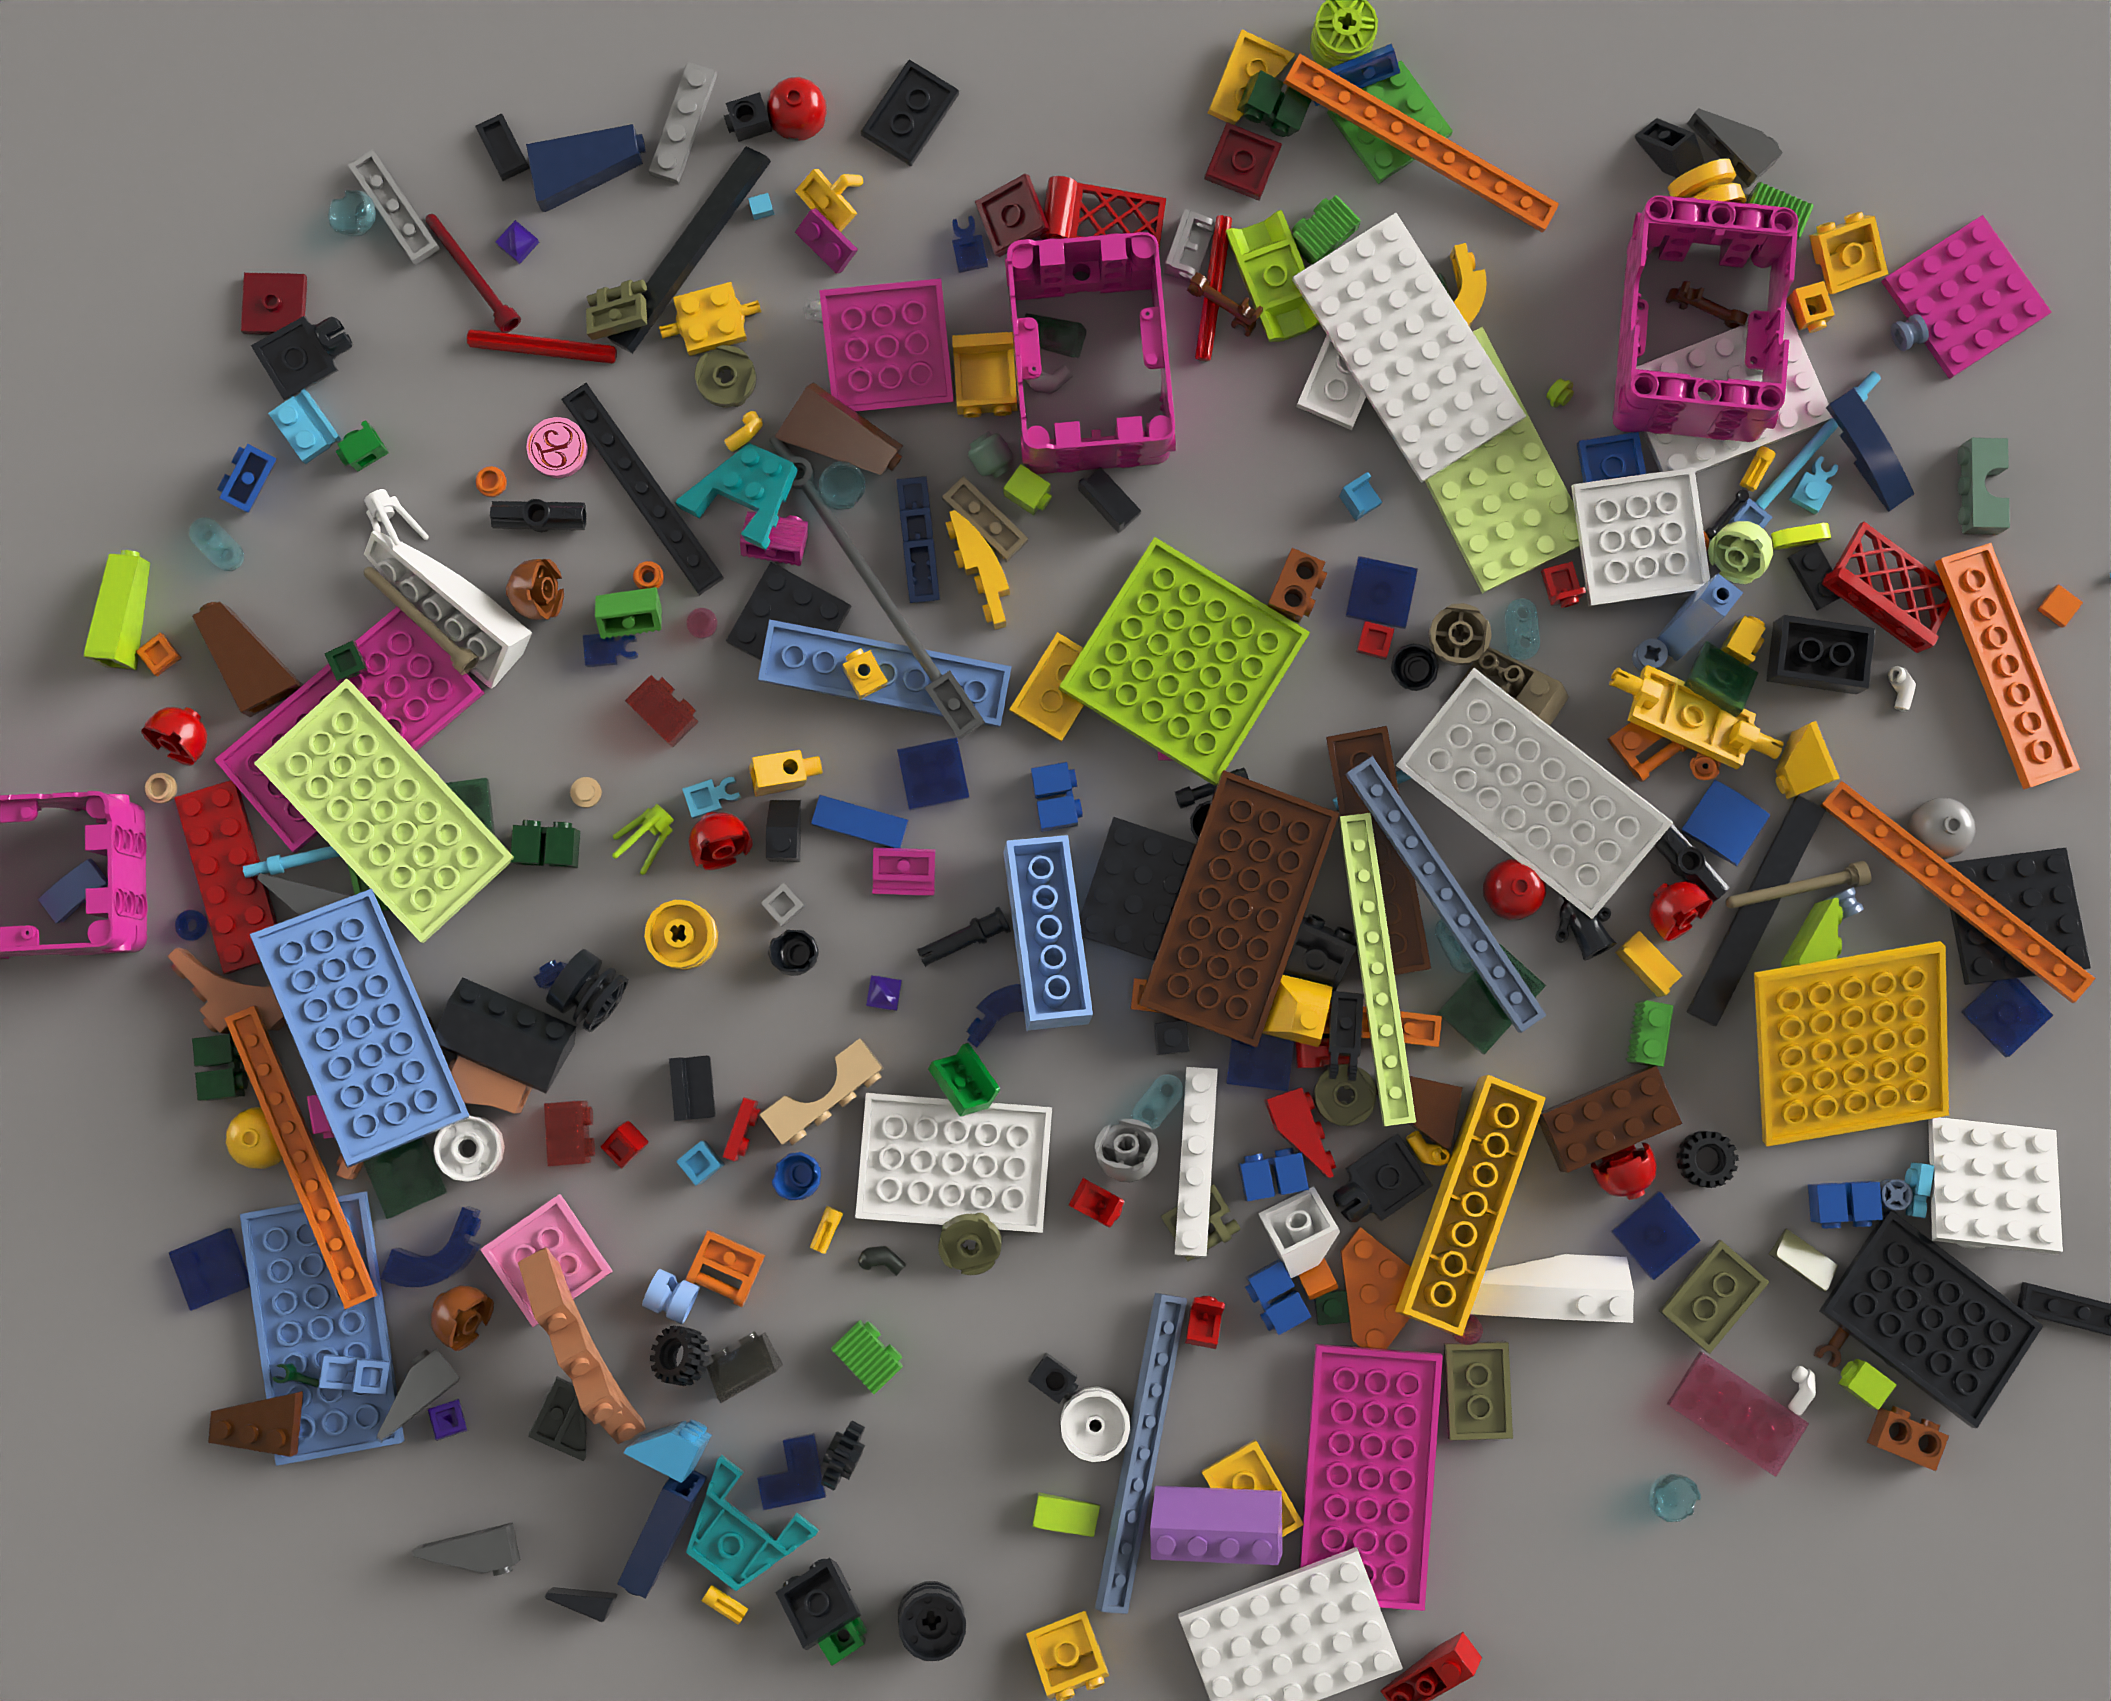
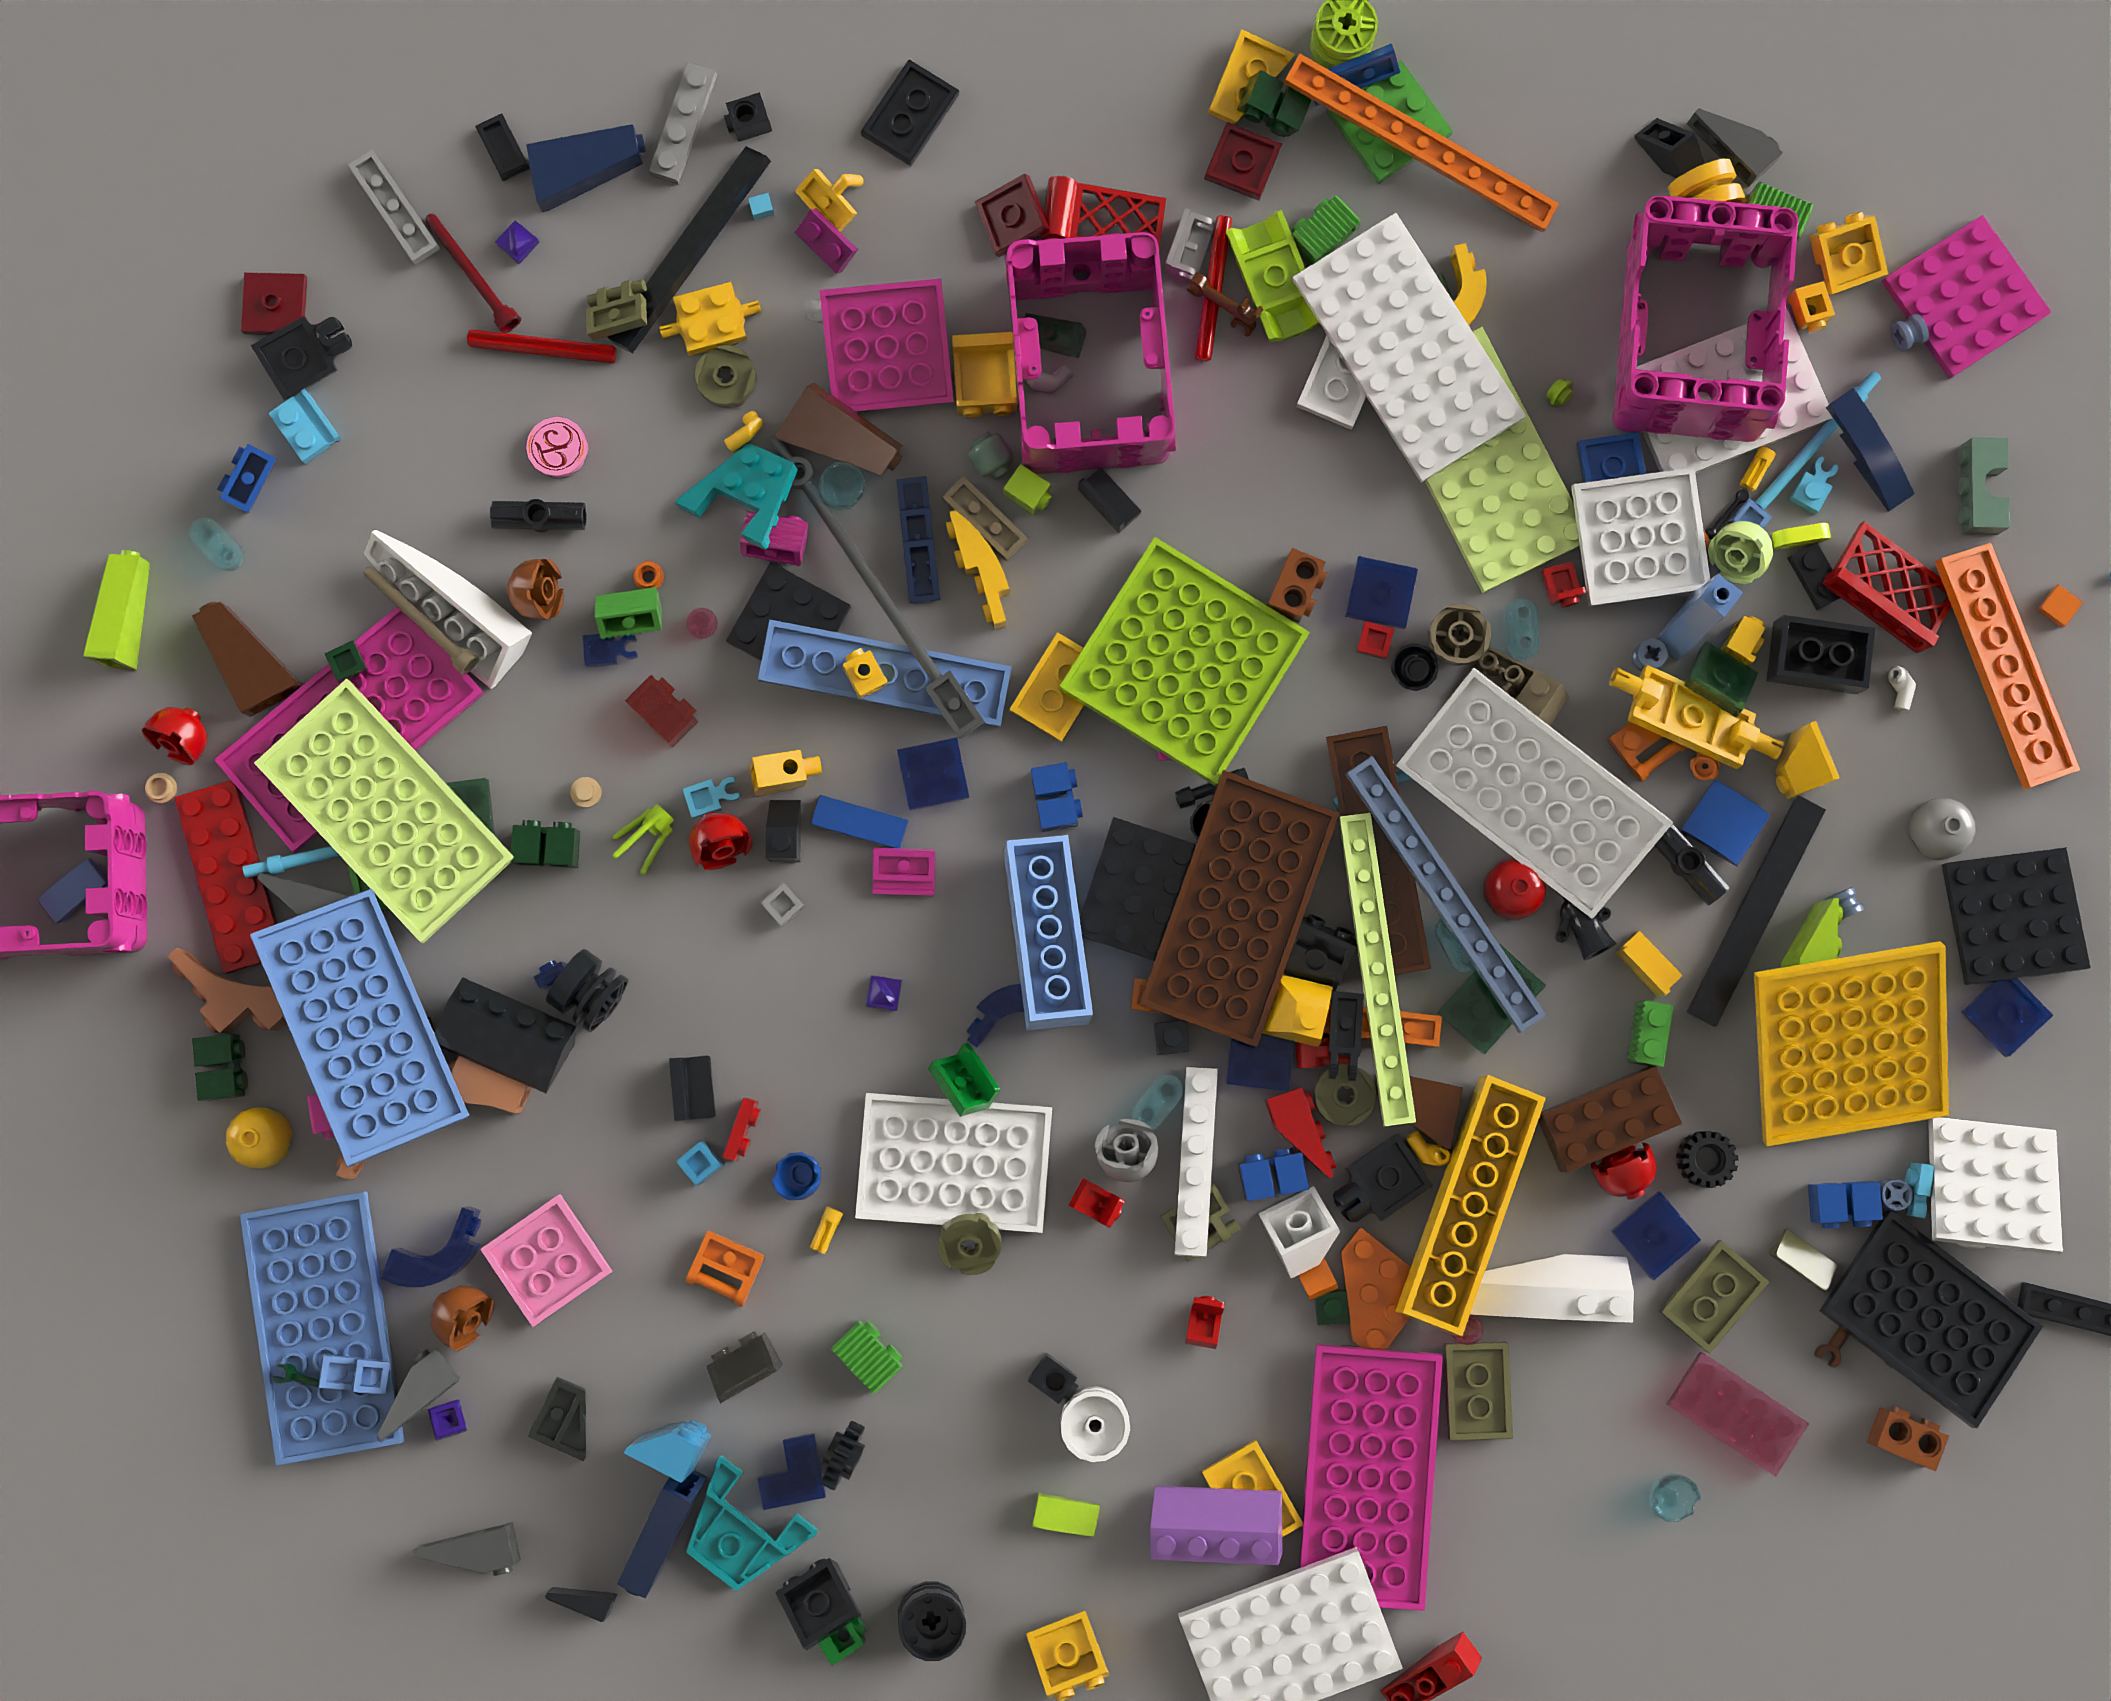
(158, 654): orange tile -> none
(182, 921): clear blue plate -> none
(210, 1269): clear blue plate -> none
(260, 1425): reddish brown wing -> none
(300, 1157): orange plate -> none
(352, 214): clear light blue hair -> none
(361, 447): green brick -> none
(382, 508): white plant -> none
(405, 1177): clear green plate -> none
(488, 1152): white wheel -> none
(491, 481): orange plate -> none
(568, 1133): clear red brick -> none
(574, 1348): nougat arch -> none
(624, 1144): red slope -> none
(642, 488): black tile -> none
(663, 931): yellow wheel -> none
(670, 1296): light blue wheel -> none
(692, 1358): black tyre -> none
(724, 1604): yellow piece -> none
(793, 952): black hair -> none
(796, 108): red cylinder -> none
(854, 1068): tan arch -> none
(881, 1256): pearl dark grey arm -> none
(968, 249): clear blue plate -> none
(977, 931): black pin -> none
(1141, 1454): sand blue plate -> none
(1283, 1312): blue piece -> none
(1360, 497): dark azure panel -> none
(1677, 907): red cylinder -> none
(1687, 295): reddish brown bar -> none
(1806, 1391): white arm -> none
(1855, 874): dark tan piece -> none
(1866, 1383): lime brick -> none
(1958, 892): orange plate -> none

